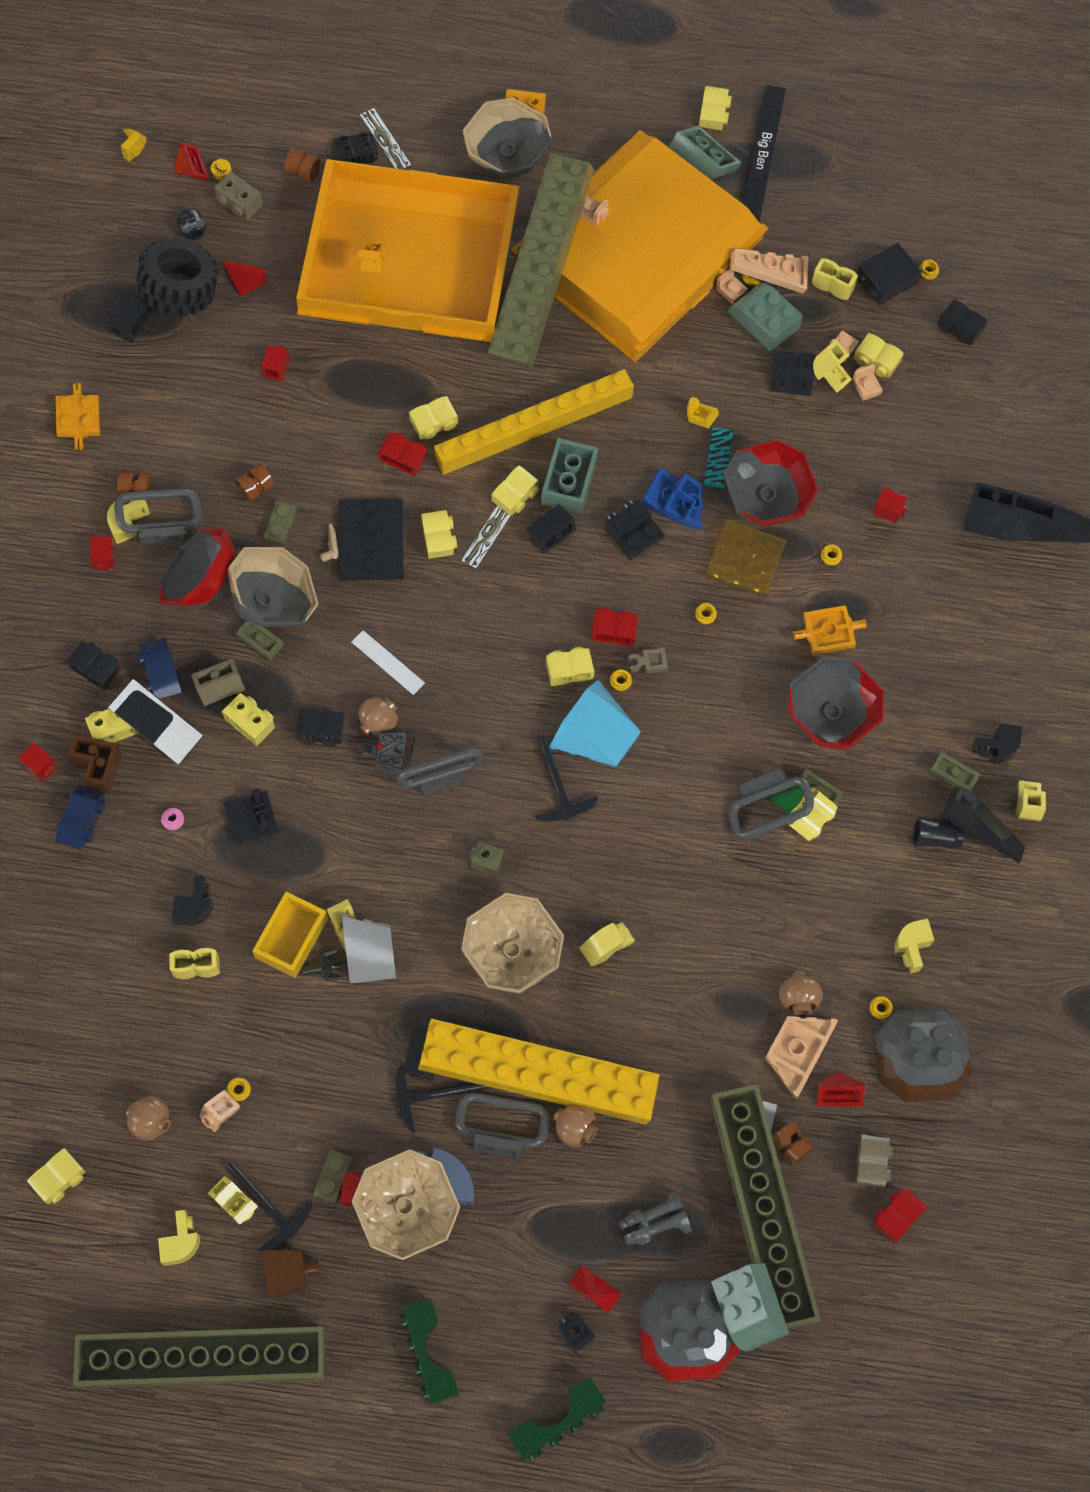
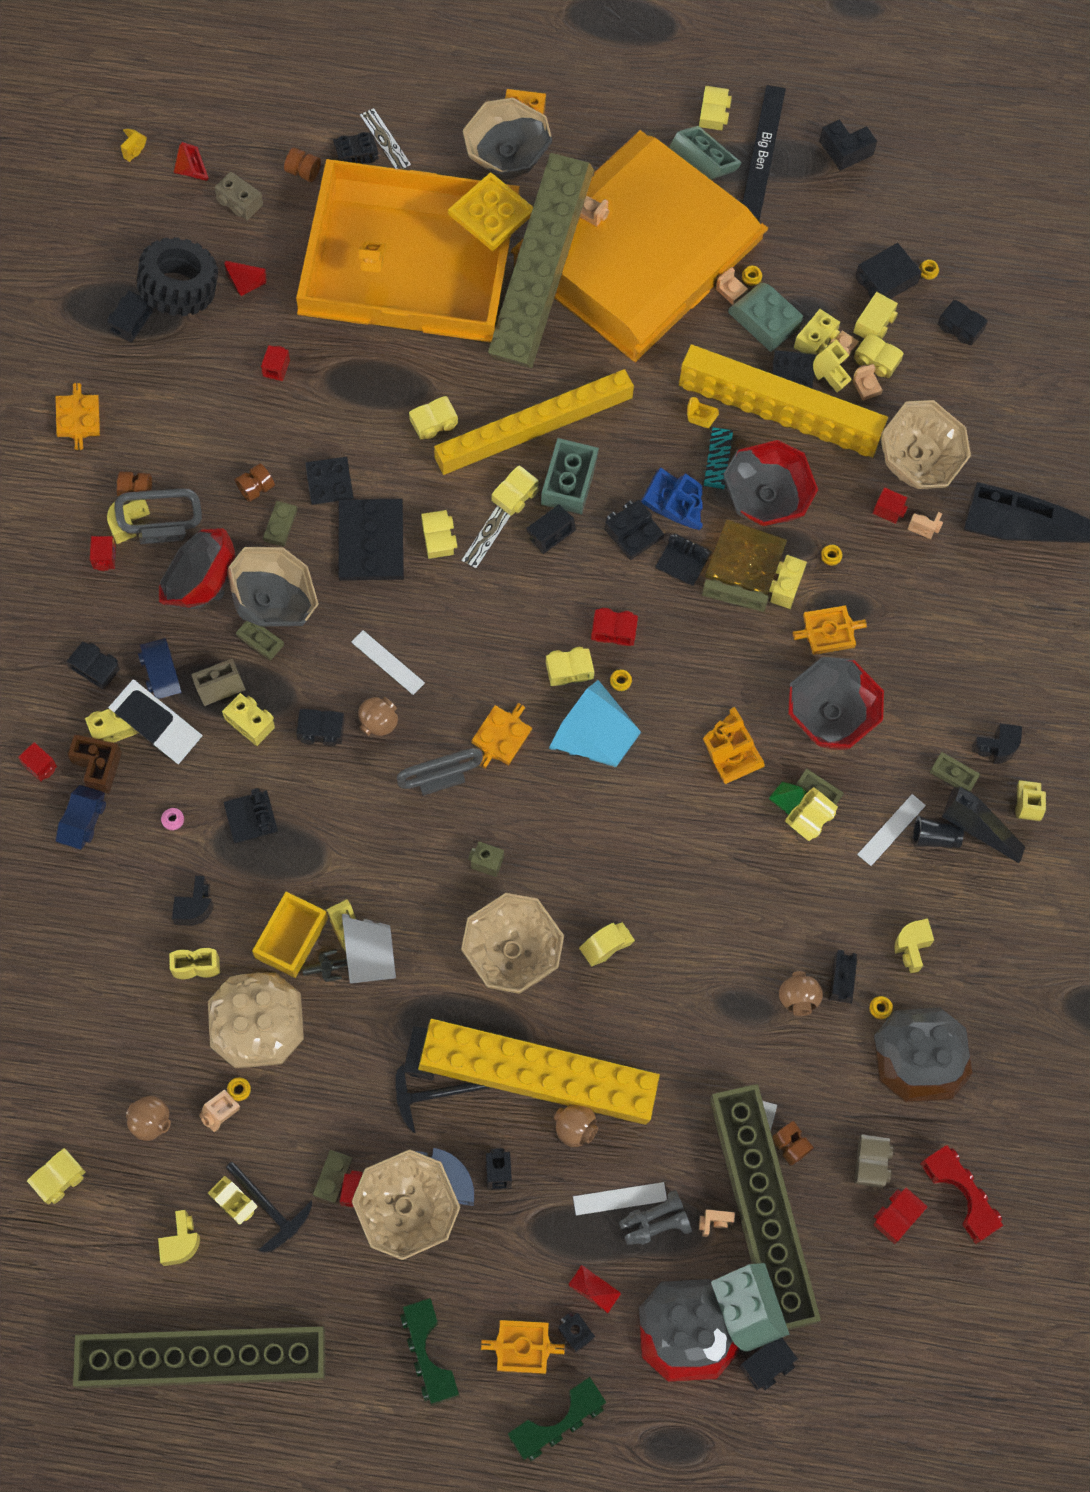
(191, 224): black head -> none
(220, 168): yellow tile -> none
(255, 1020): none -> tan rock
(286, 1272): reddish brown torso -> none
(329, 480): none -> black hinge
(333, 546): tan bar -> none
(393, 751): torso -> none
(402, 454): red brick -> none
(491, 211): none -> yellow plate
(496, 1142): dark grey bar -> none
(497, 1175): none -> black brick
(501, 735): none -> light orange plate
(522, 1347): none -> light orange plate
(566, 809): black piece -> none
(620, 1198): none -> white sticker
(652, 660): dark tan plate -> none
(683, 559): none -> black hinge
(710, 609): yellow plate -> none
(720, 1219): none -> light nougat bracket
(732, 748): none -> light orange slope
(735, 595): none -> olive plate
(764, 787): dark grey bar -> none
(768, 1363): none -> black brick
(778, 270): light nougat wing -> none
(782, 401): none -> yellow brick
(789, 578): none -> light yellow brick
(798, 1050): light nougat wing -> none
(817, 333): none -> light yellow brick
(836, 279): light yellow brick -> none
(840, 1091): red slope -> none
(843, 977): none -> black hinge
(847, 148): none -> black brick
(876, 316): none -> light yellow brick
(891, 830): none -> white sticker
(924, 526): none -> light nougat bracket
(925, 445): none -> tan rock
(945, 1168): none -> red arch

